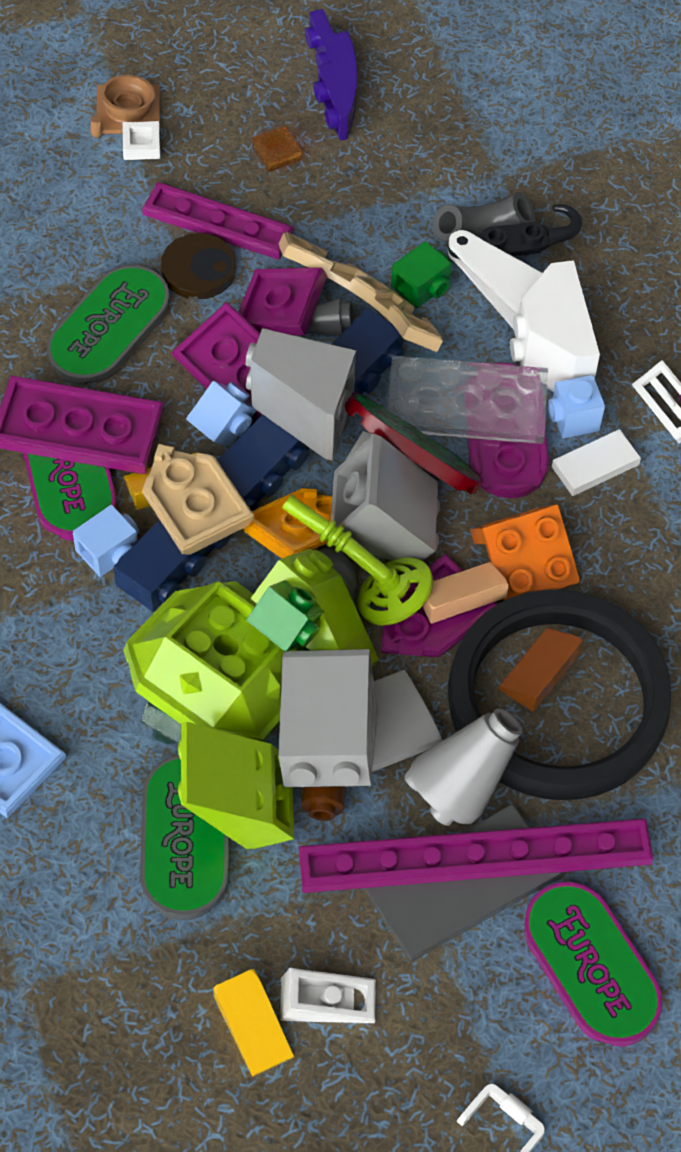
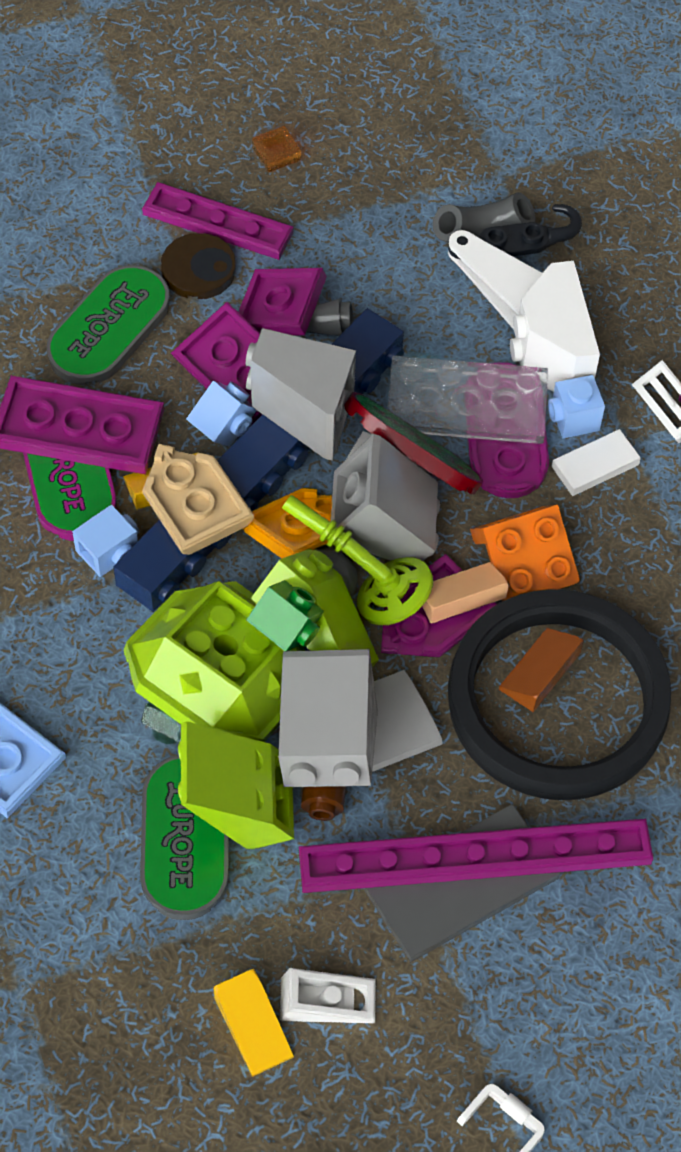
(124, 100): medium nougat hat -> none
(141, 140): white plate -> none
(336, 72): dark purple slope -> none
(368, 288): tan tile -> none
(421, 274): green brick -> none
(465, 768): light grey cone -> none
(592, 964): green tile -> none

